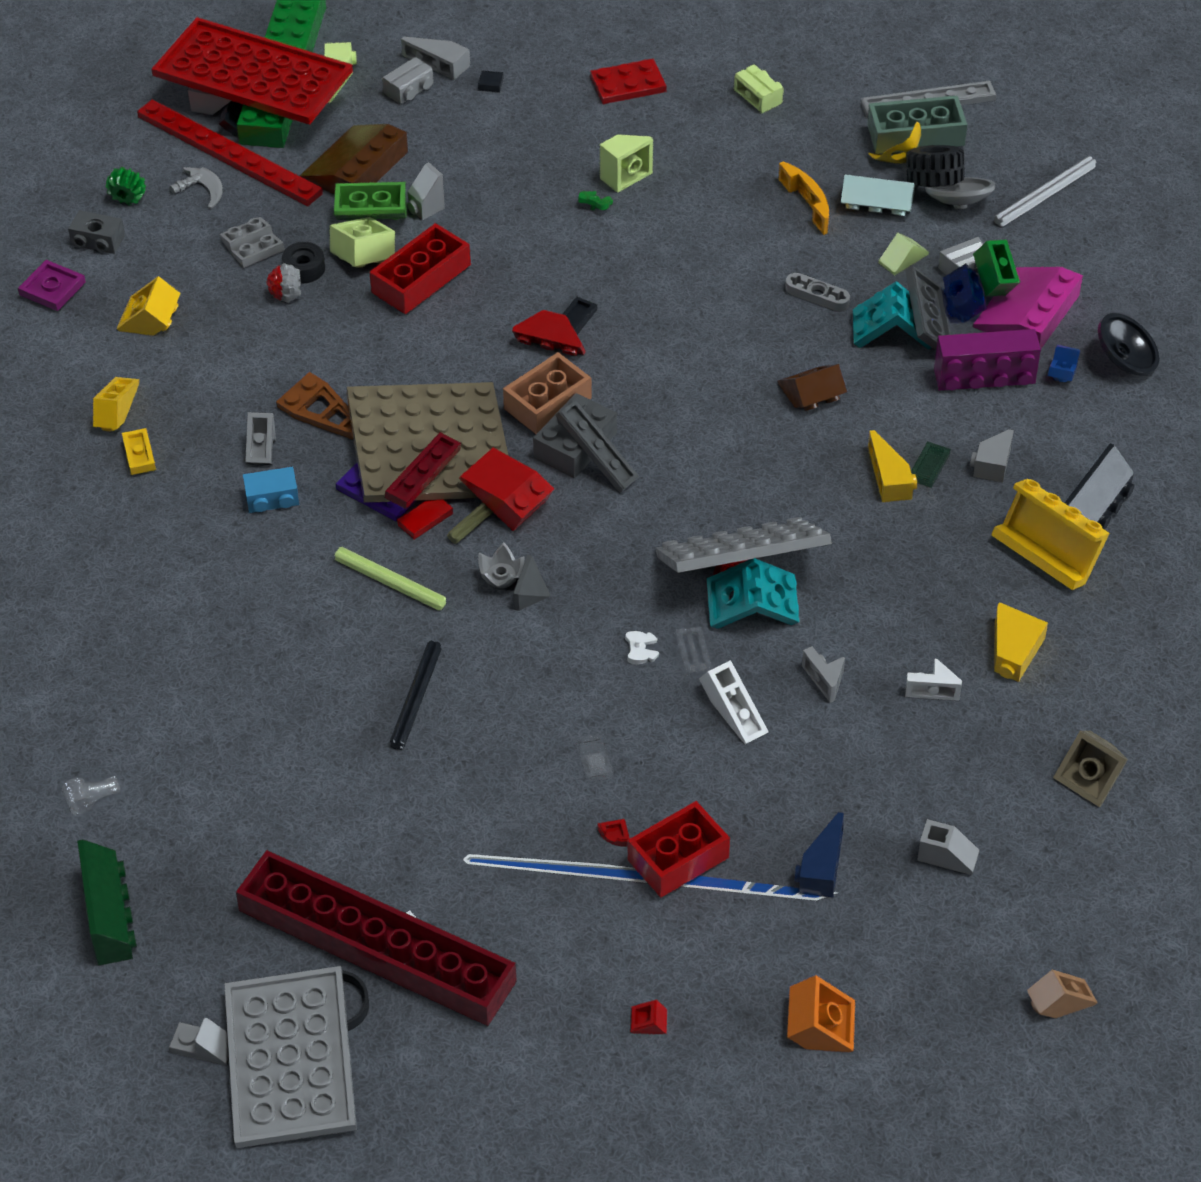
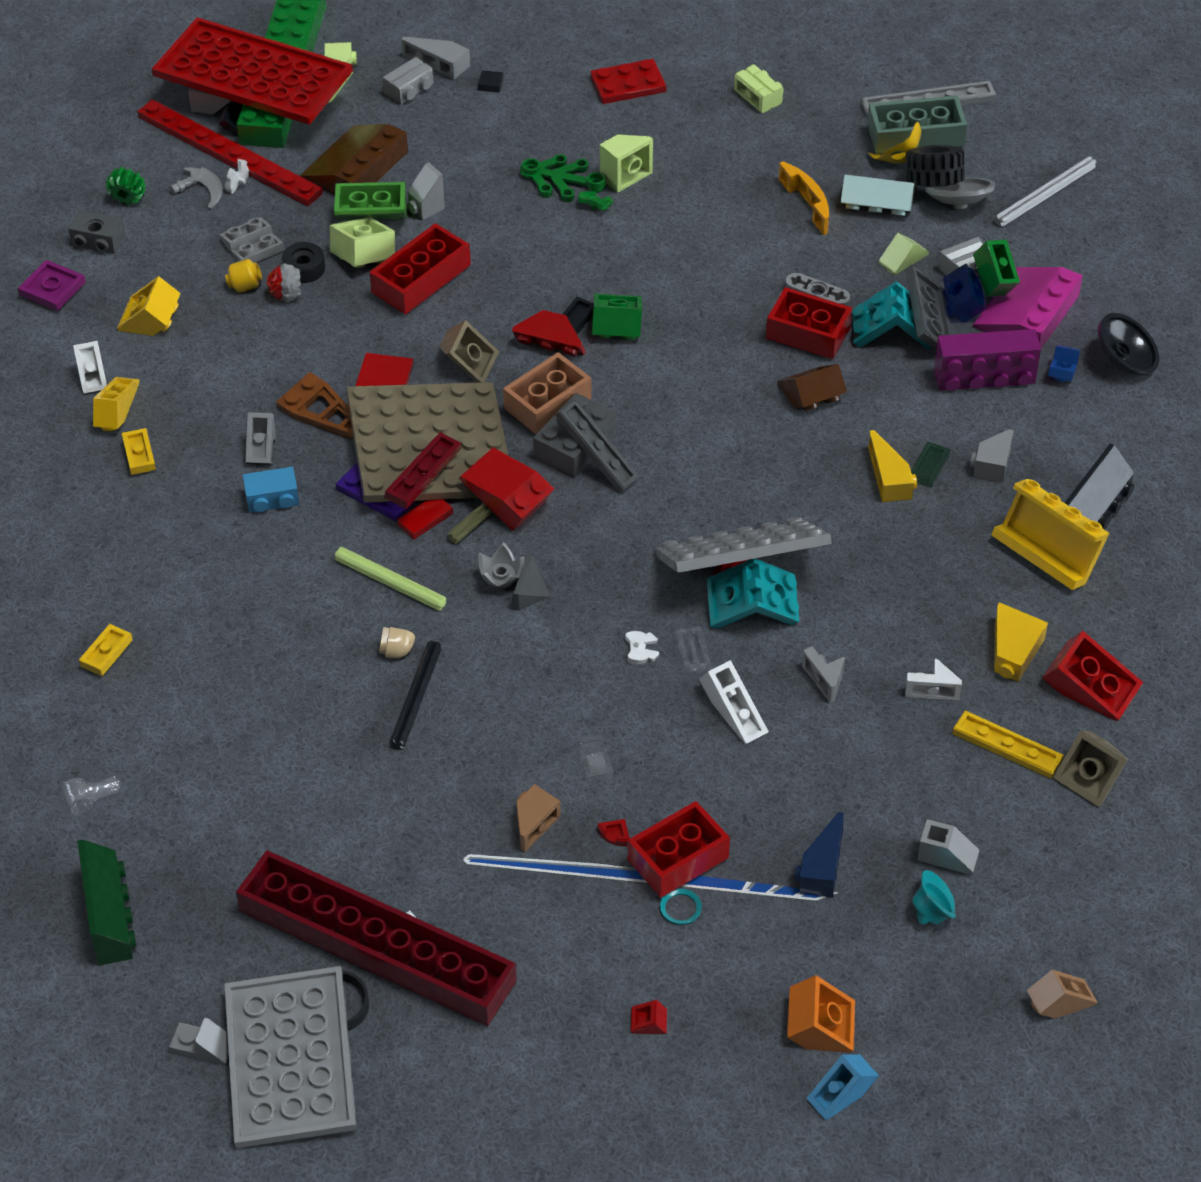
(90, 366): none -> white slope
(105, 650): none -> yellow plate
(235, 178): none -> white piece
(243, 275): none -> yellow head
(384, 370): none -> red tile
(396, 642): none -> tan piece
(469, 350): none -> dark tan slope
(535, 815): none -> medium nougat slope
(536, 170): none -> green plant
(617, 316): none -> green slope
(686, 892): none -> teal piece
(809, 323): none -> red brick
(842, 1085): none -> dark azure slope
(933, 900): none -> teal piece
(1008, 744): none -> yellow tile
(1092, 677): none -> red slope

